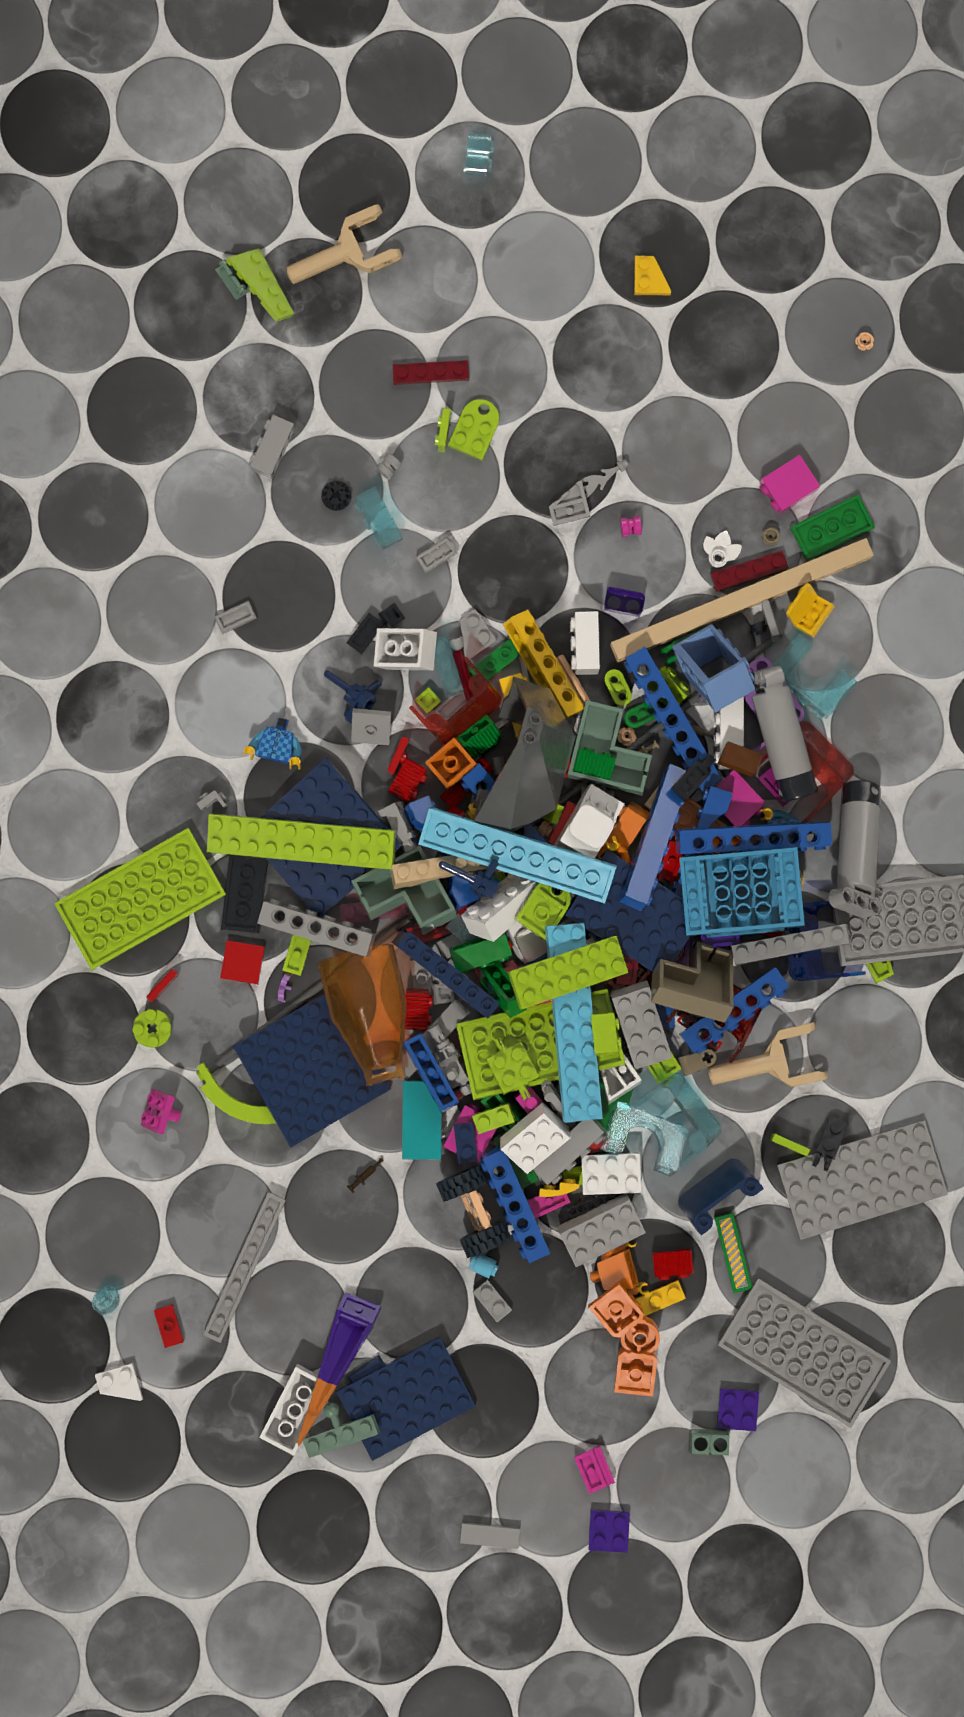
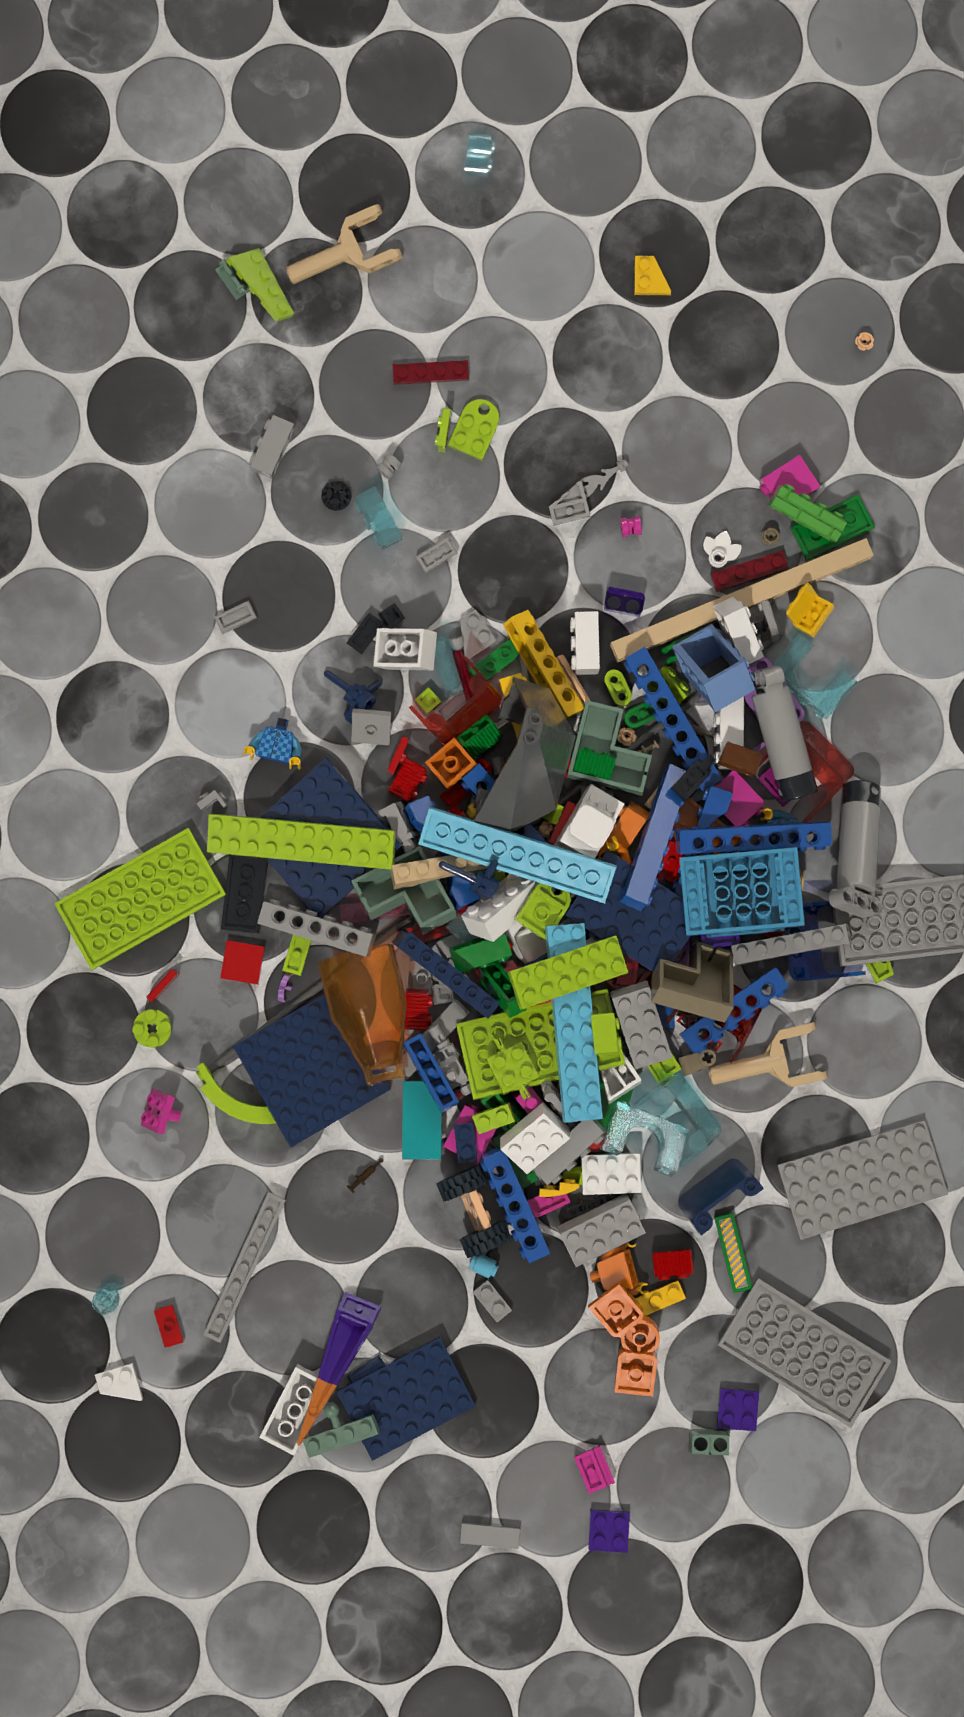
(737, 627): none -> white brick
(789, 1144): lime tile -> none
(807, 513): none -> bright green brick
(830, 1141): black hinge -> none

